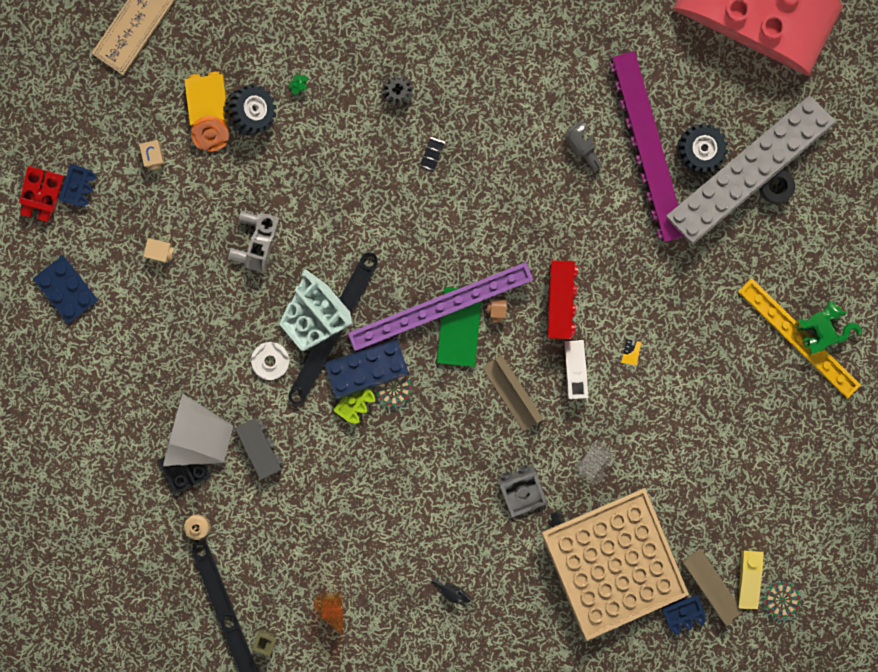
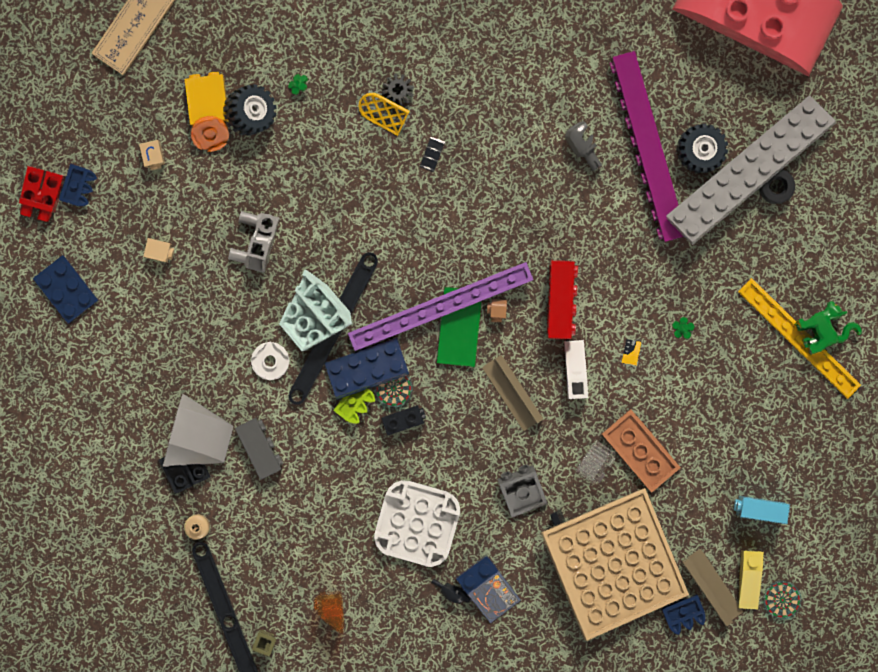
(375, 120): none -> yellow window
(403, 420): none -> black brick
(417, 523): none -> white plate
(488, 588): none -> dark blue slope
(641, 450): none -> nougat plate
(683, 328): none -> green plant
(761, 509): none -> medium azure brick

